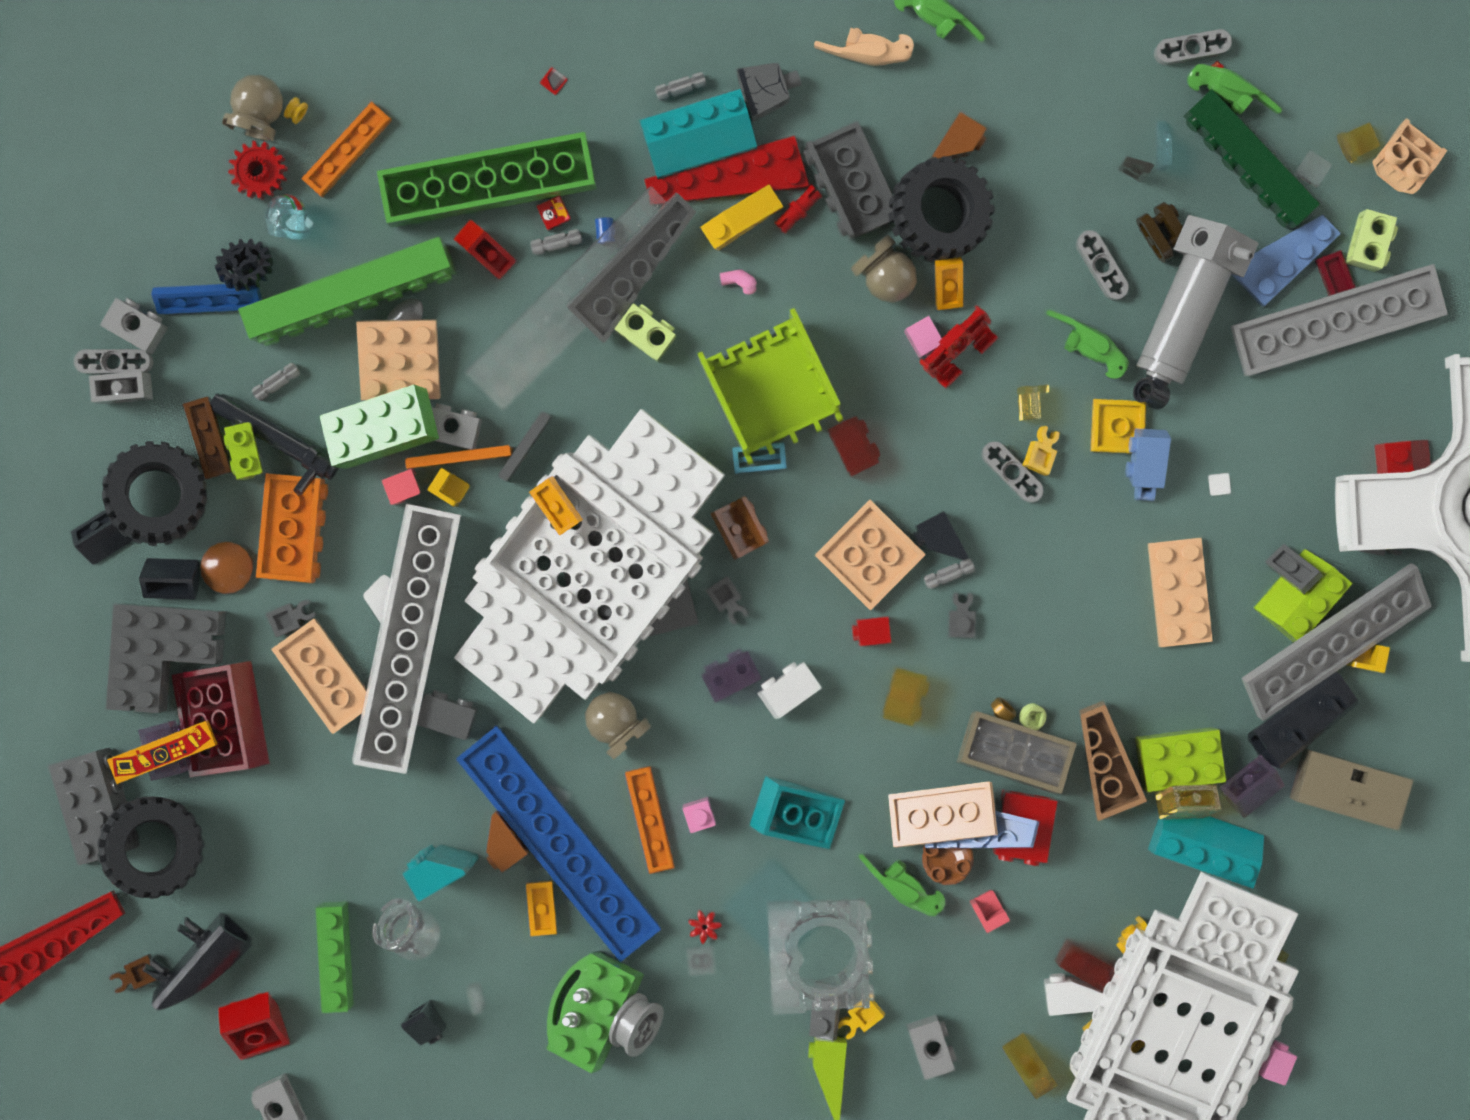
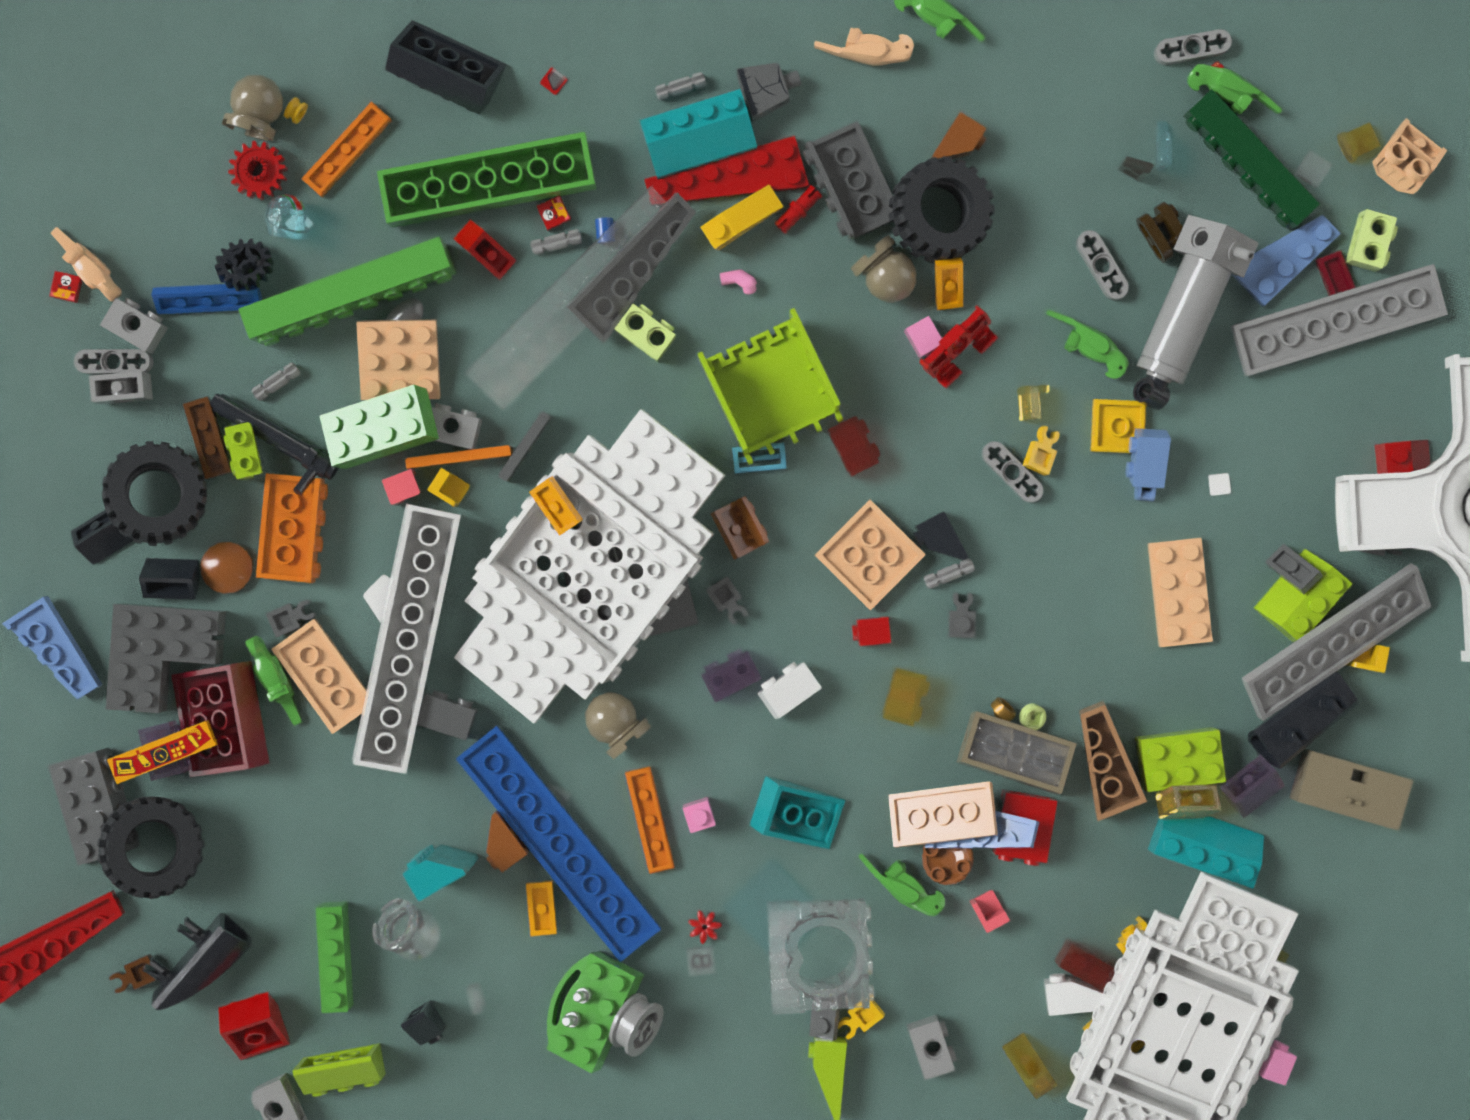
(50, 639): none -> medium blue wing
(66, 287): none -> red tile
(87, 266): none -> light nougat animal
(273, 677): none -> bright green animal
(340, 1070): none -> lime slope
(444, 66): none -> black slope

